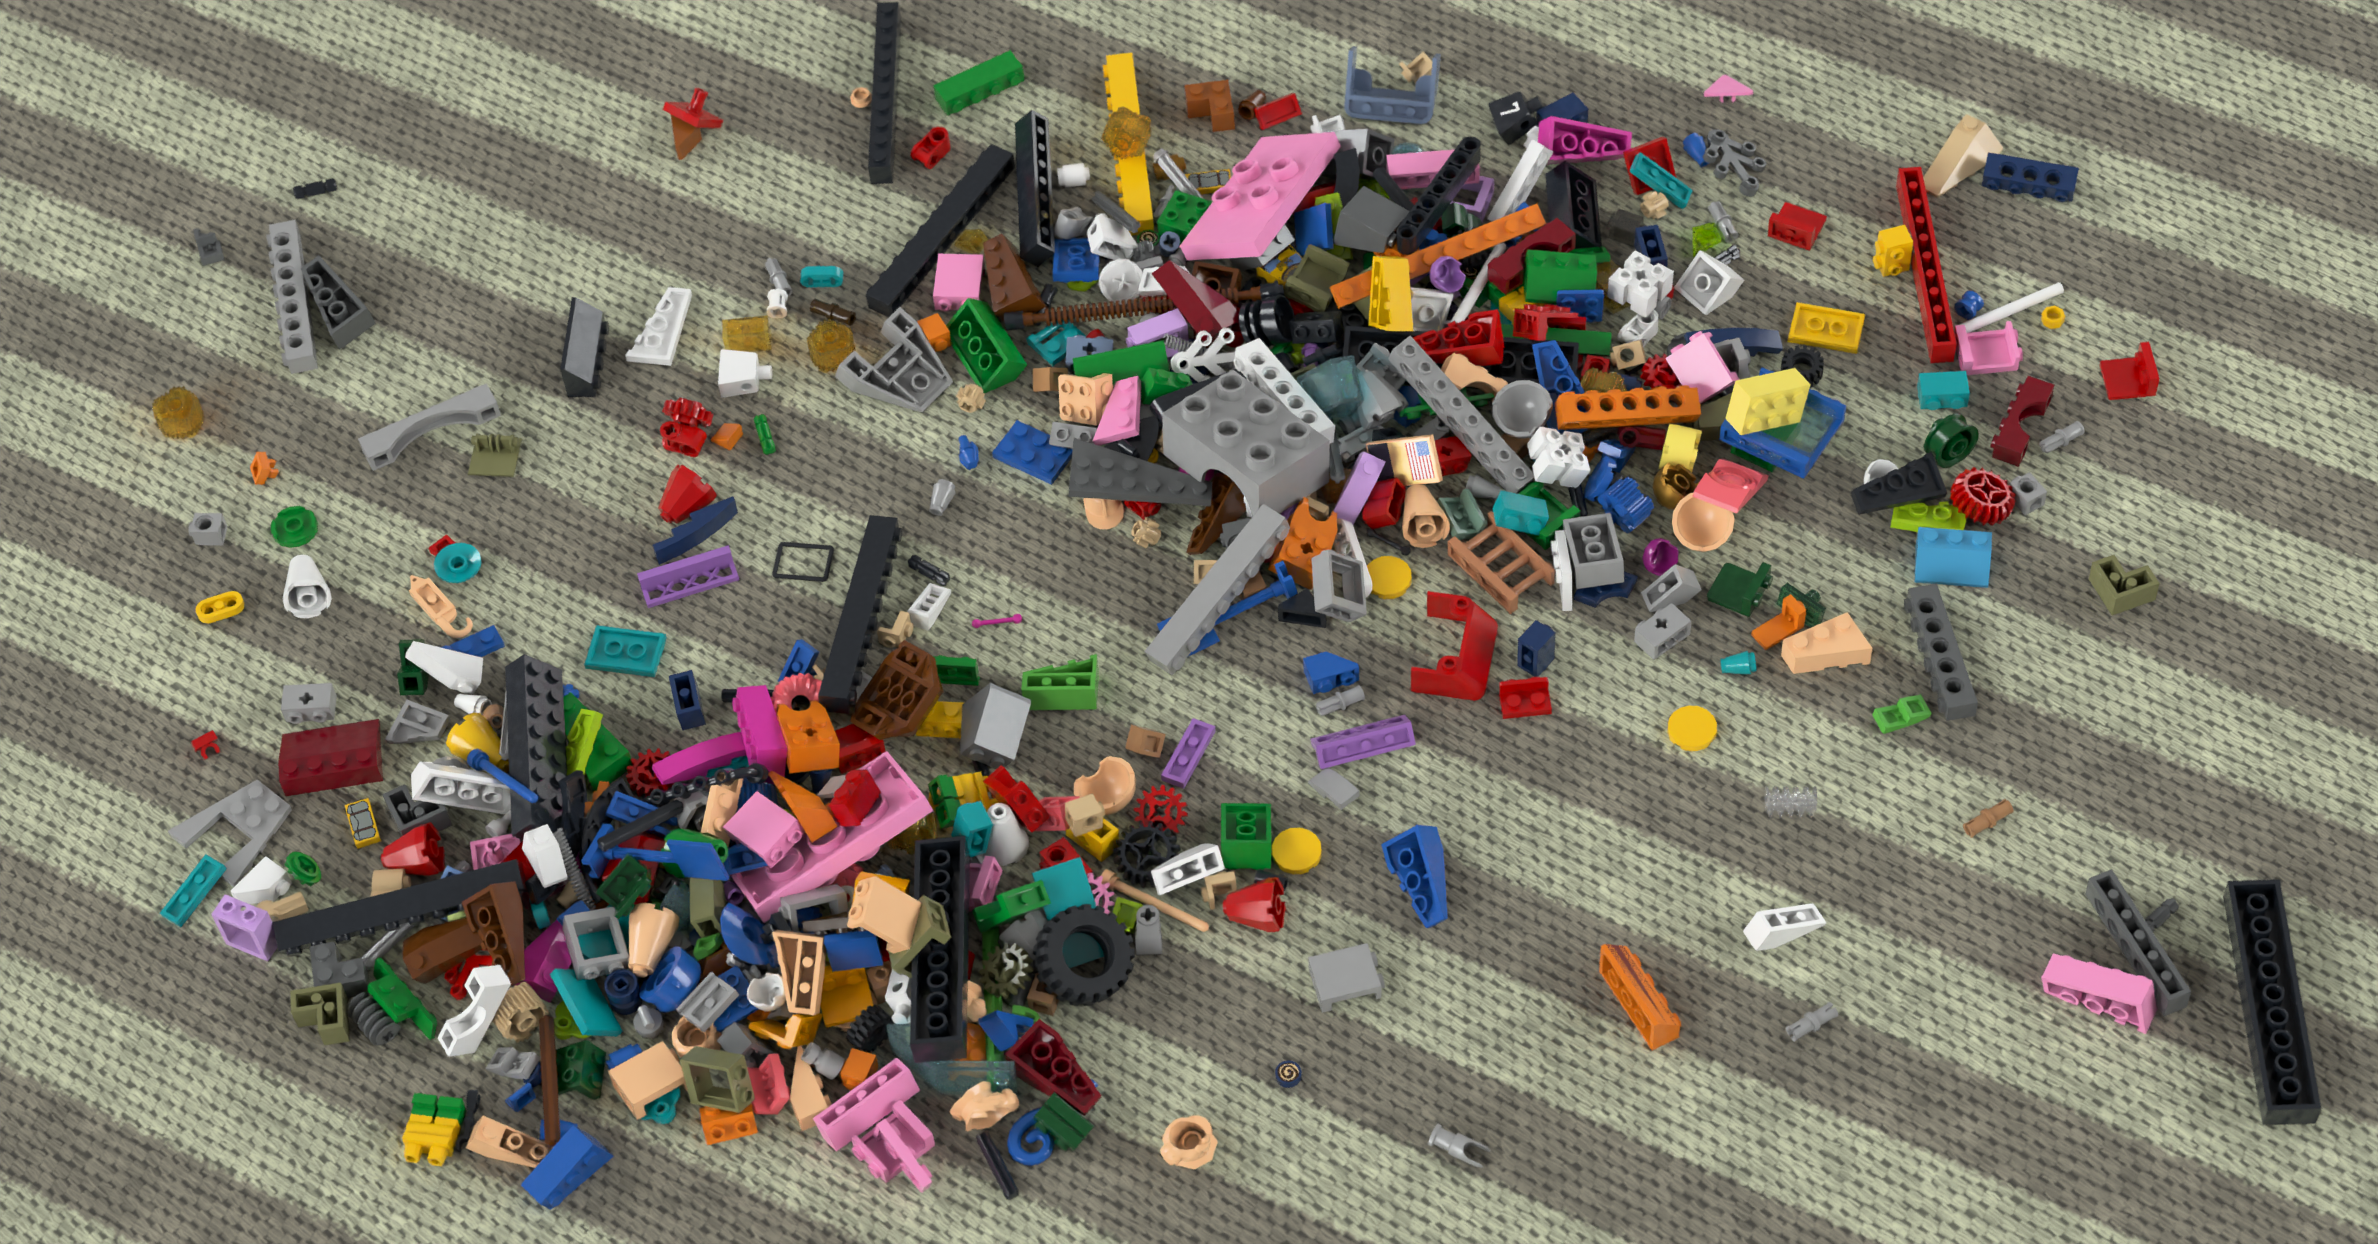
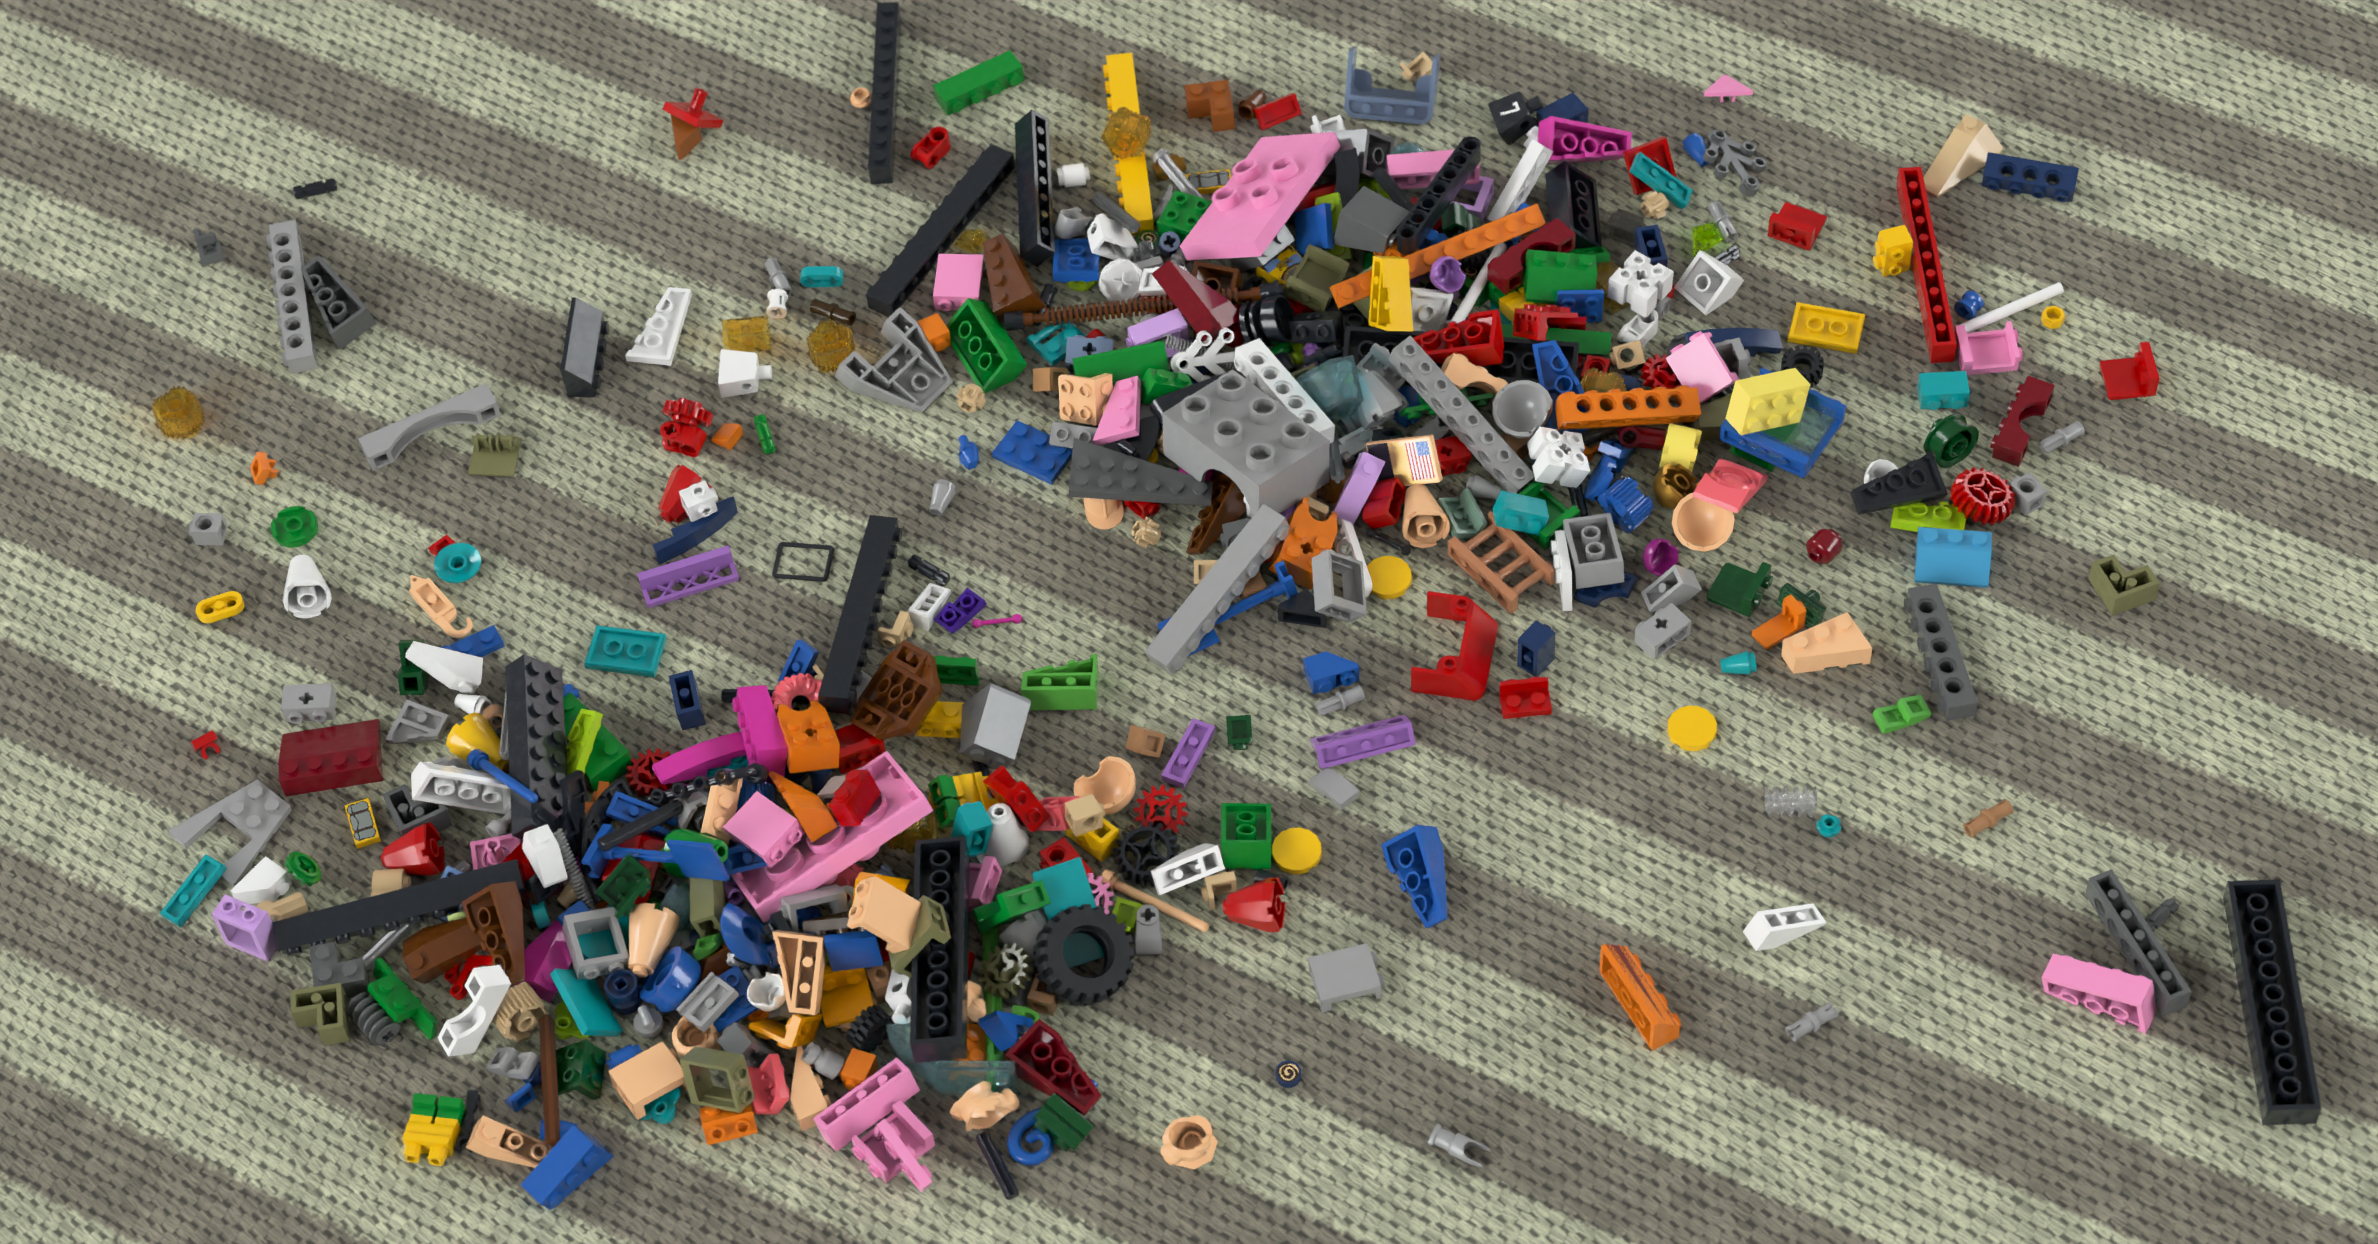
(699, 500): none -> white brick
(959, 613): none -> dark purple slope
(1239, 731): none -> dark green bracket
(1824, 546): none -> dark red head
(1828, 831): none -> teal plate

